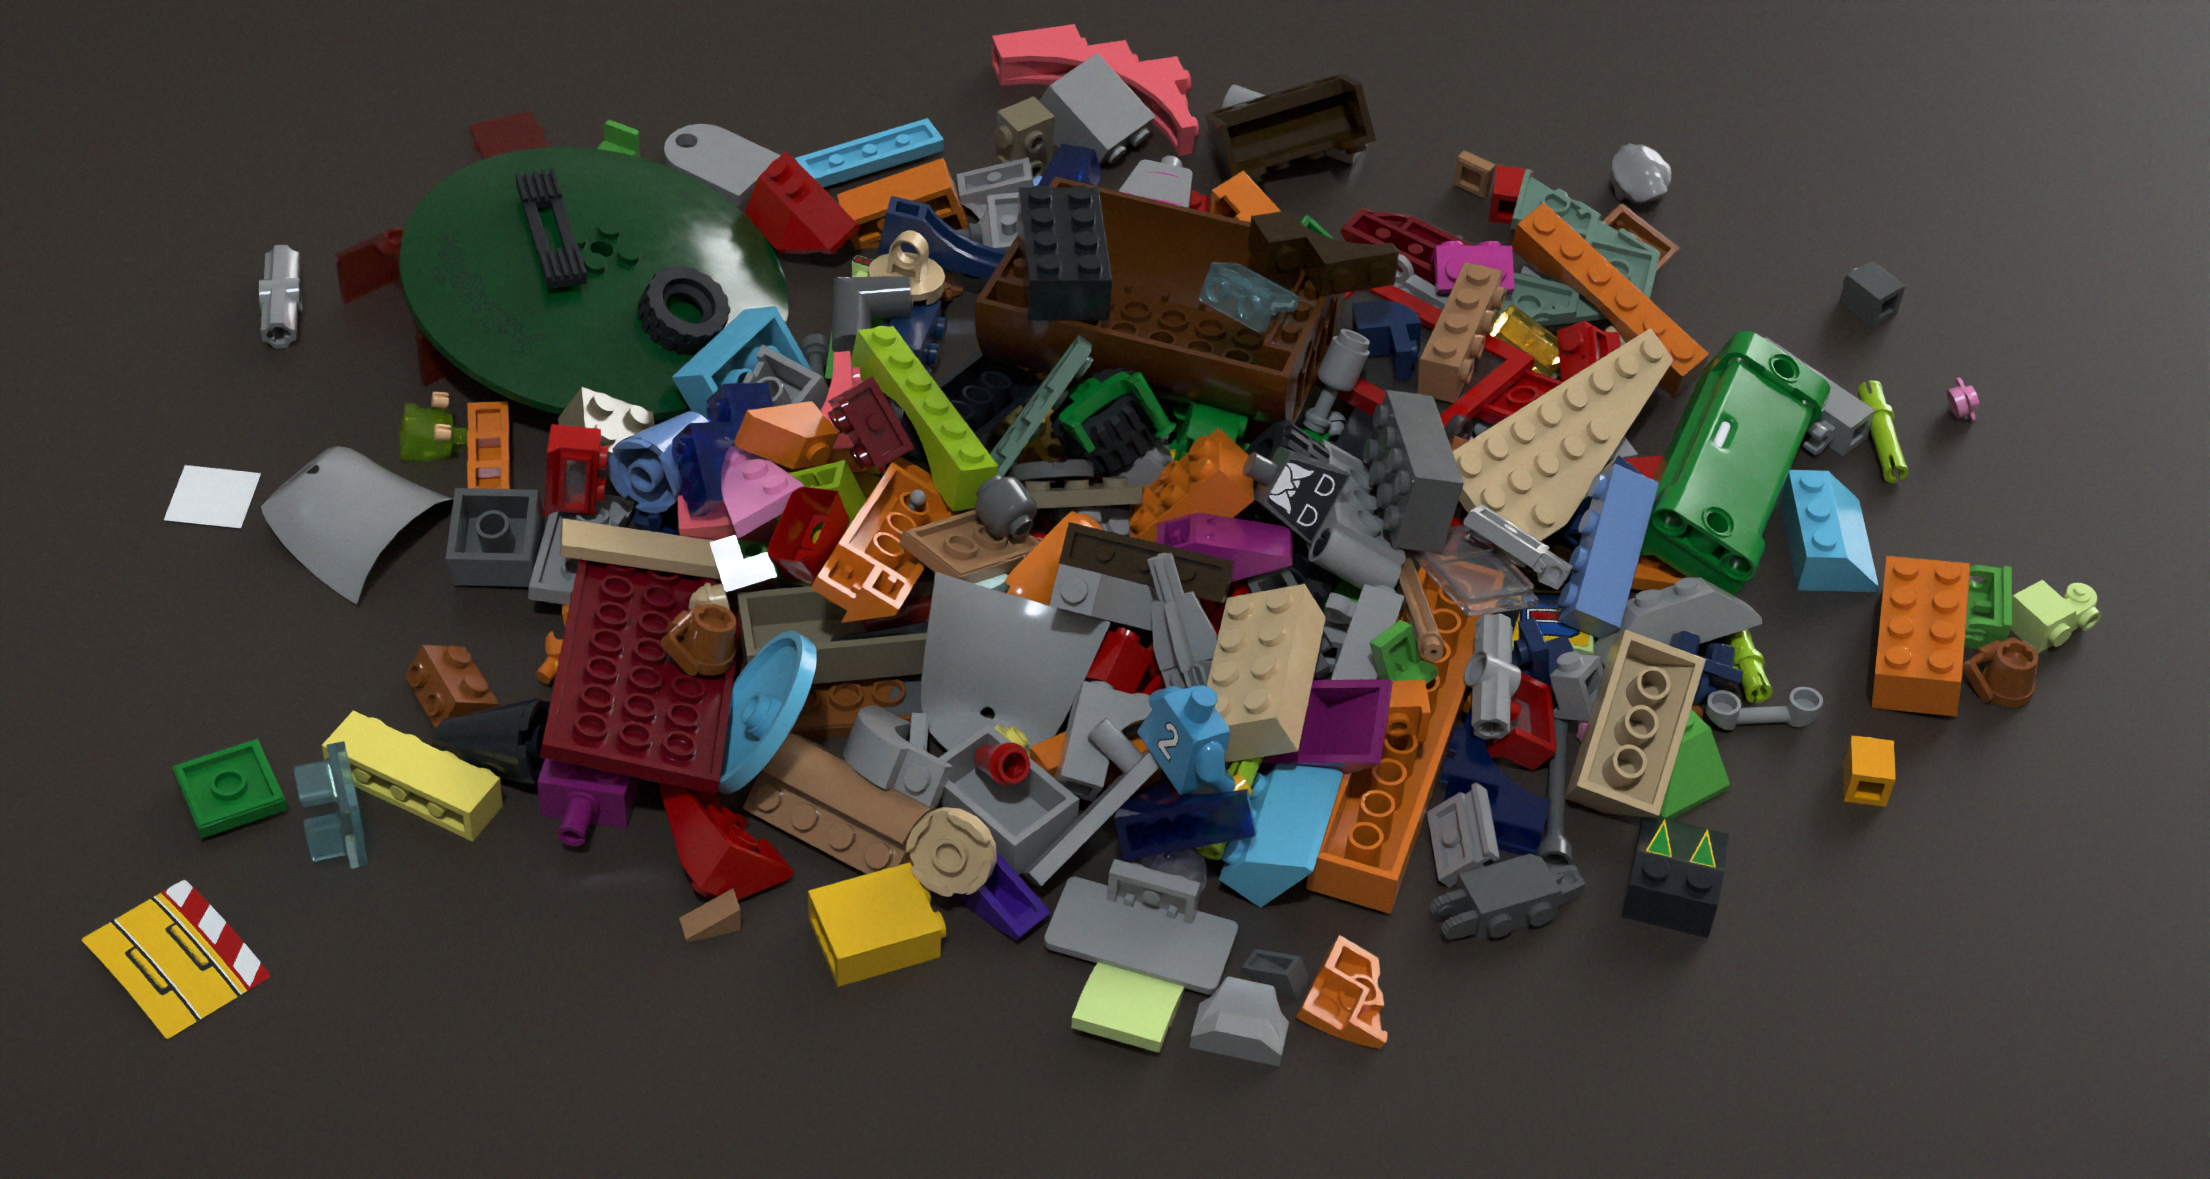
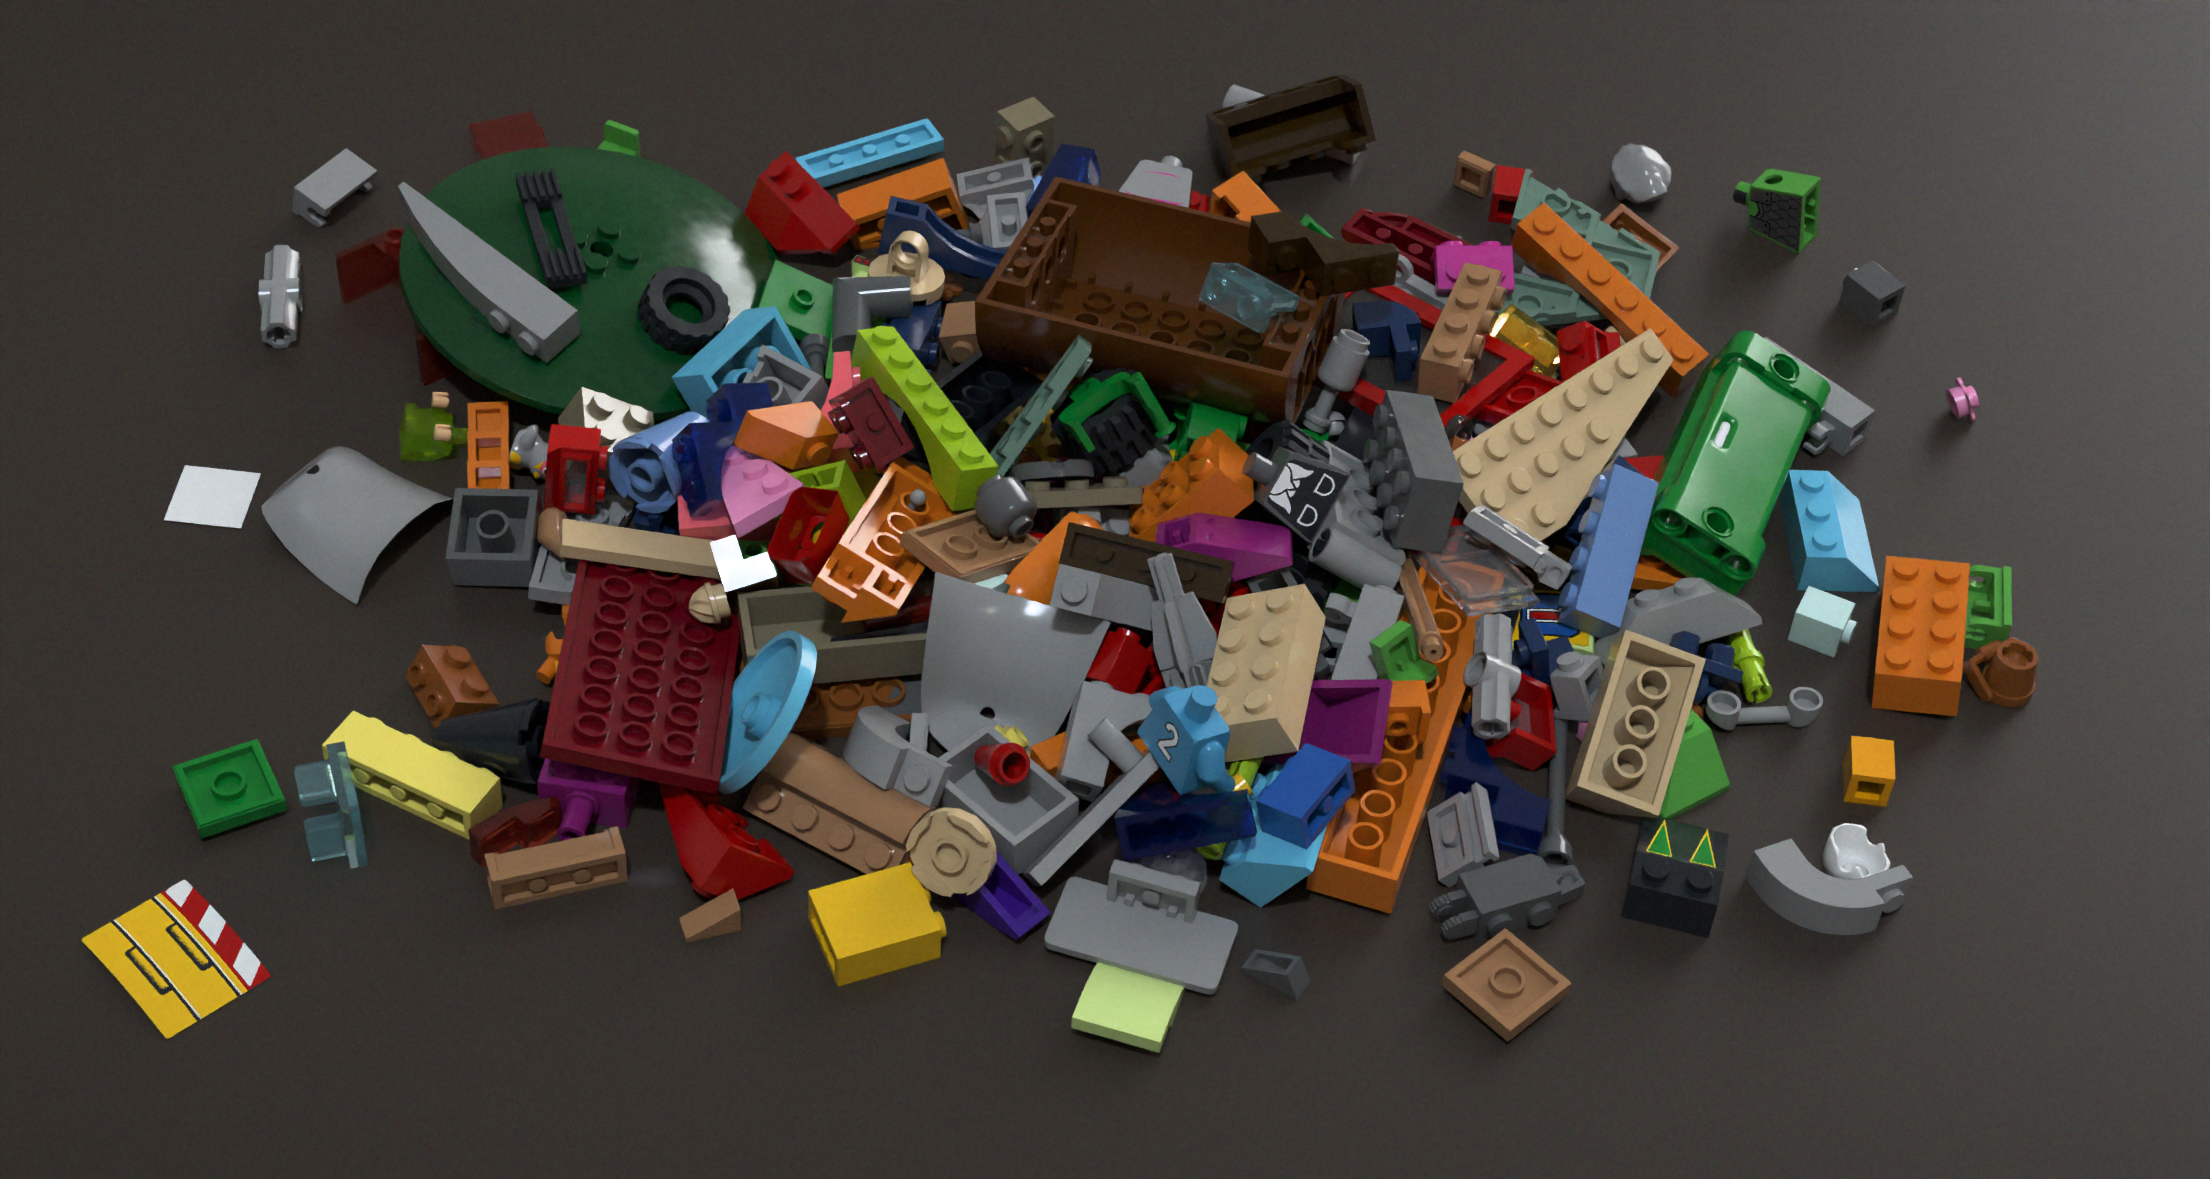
(331, 186): none -> light grey hinge
(491, 282): none -> light grey slope
(523, 824): none -> clear red slope
(529, 452): none -> light grey animal
(549, 530): none -> medium nougat arm
(556, 868): none -> medium nougat container
(707, 643): dark orange piece -> none
(718, 159): light grey tile -> none
(800, 299): none -> green plate
(959, 331): none -> medium nougat brick
(1052, 52): coral arch -> none
(1063, 254): black brick -> none
(1097, 110): light grey slope -> none
(1241, 1022): light grey slope -> none
(1305, 795): none -> blue brick
(1346, 996): orange slope -> none
(1506, 984): none -> medium nougat plate
(1782, 207): none -> torso
(1818, 900): none -> light grey arch
(1823, 622): none -> light aqua brick
(1851, 854): none -> white hair
(1884, 432): lime pin -> none
(2048, 619): yellowish green brick -> none

